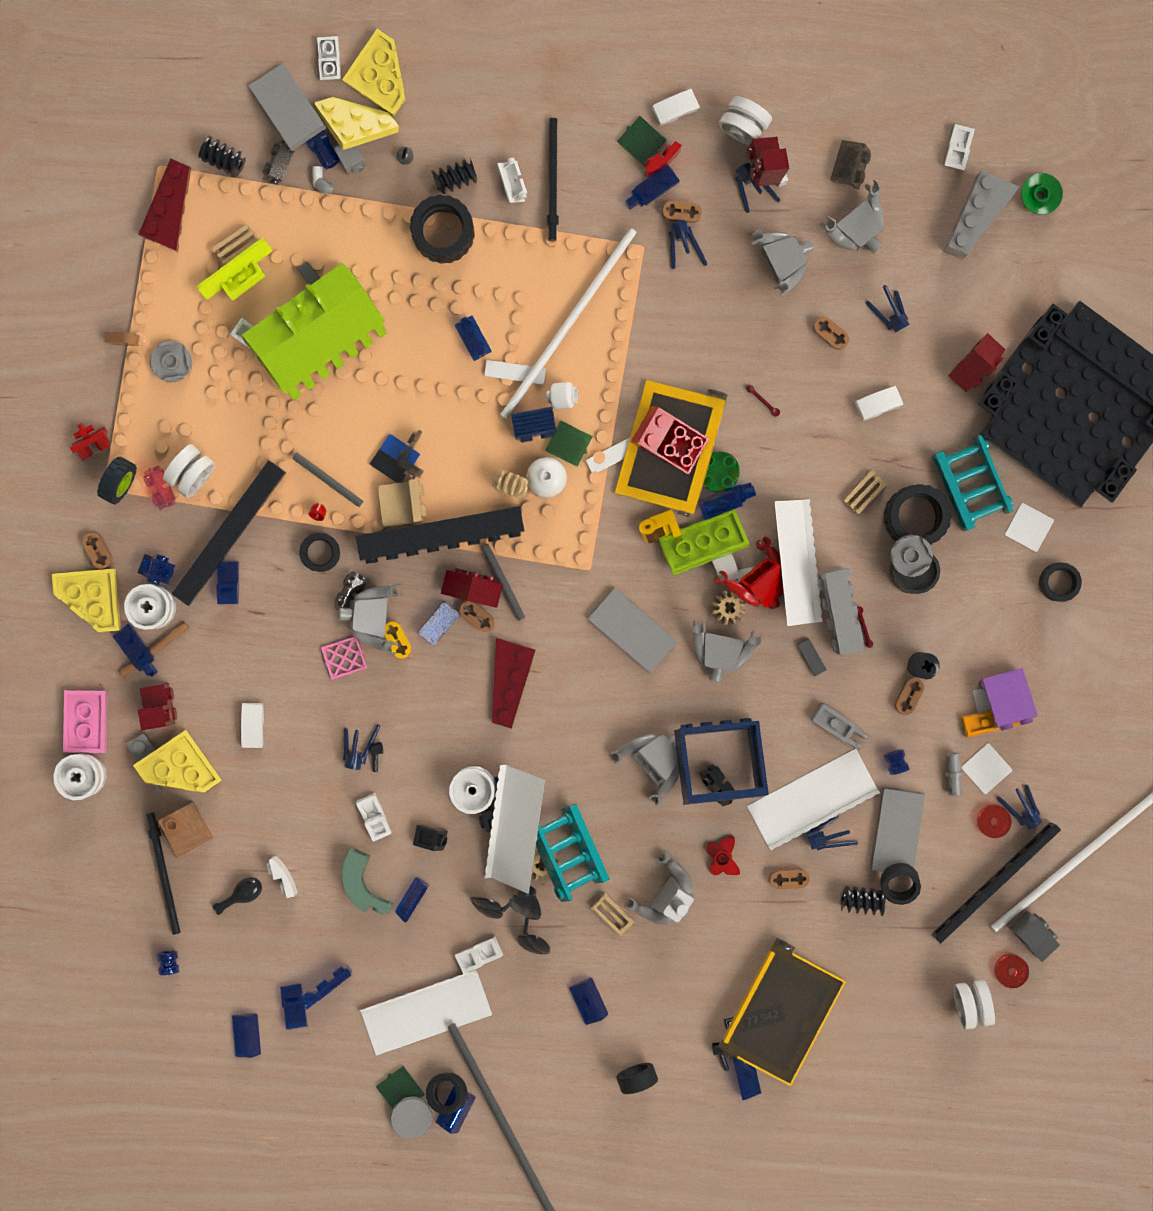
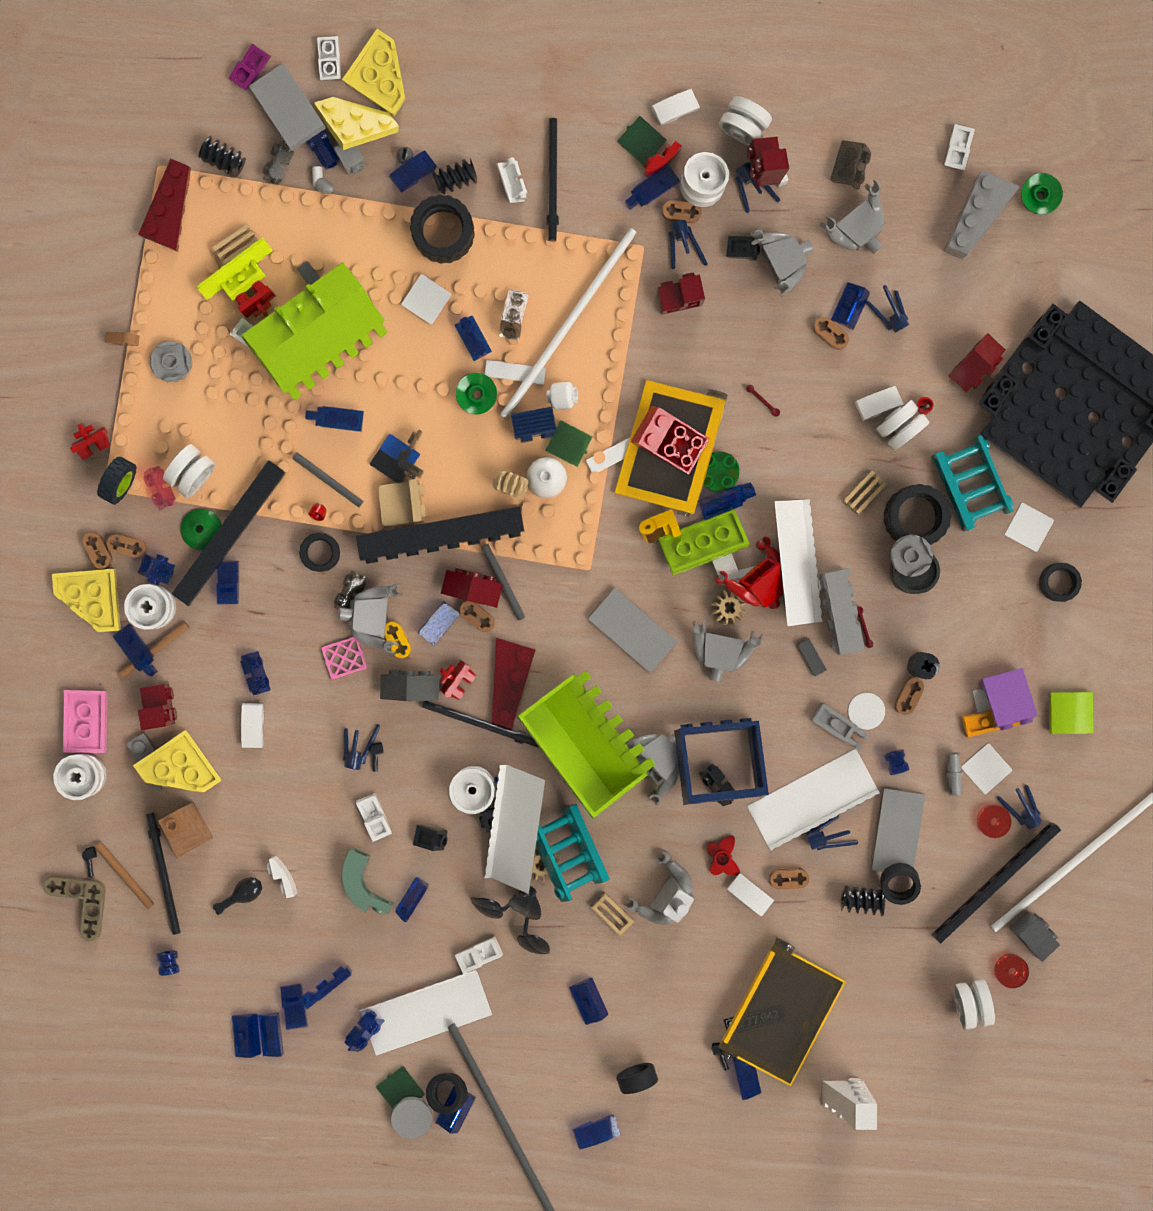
(85, 894): none -> dark tan beam
(87, 855): none -> black hand
(124, 875): none -> medium nougat bar
(125, 550): none -> medium nougat beam
(192, 520): none -> green dish
(250, 67): none -> magenta slope
(253, 664): none -> clear blue hinge
(257, 303): none -> red hips
(271, 1035): none -> clear blue slope
(337, 418): none -> clear blue hinge
(358, 1038): none -> clear blue hinge
(409, 686): none -> dark grey brick
(412, 171): none -> clear blue slope
(426, 299): none -> white sticker
(452, 678): none -> red hips
(472, 383): none -> green dish
(513, 315): none -> clear smoke bracket
(519, 737): none -> black bar
(585, 744): none -> lime piece
(596, 1132): none -> clear blue slope
(682, 295): none -> dark red brick
(704, 179): none -> white wheel
(742, 248): none -> black bracket
(750, 894): none -> white slope
(850, 305): none -> clear blue slope
(851, 1102): none -> white wedge
(866, 711): none -> white sticker
(903, 426): none -> white wheel
(922, 402): none -> red hinge
(1071, 713): none -> lime slope

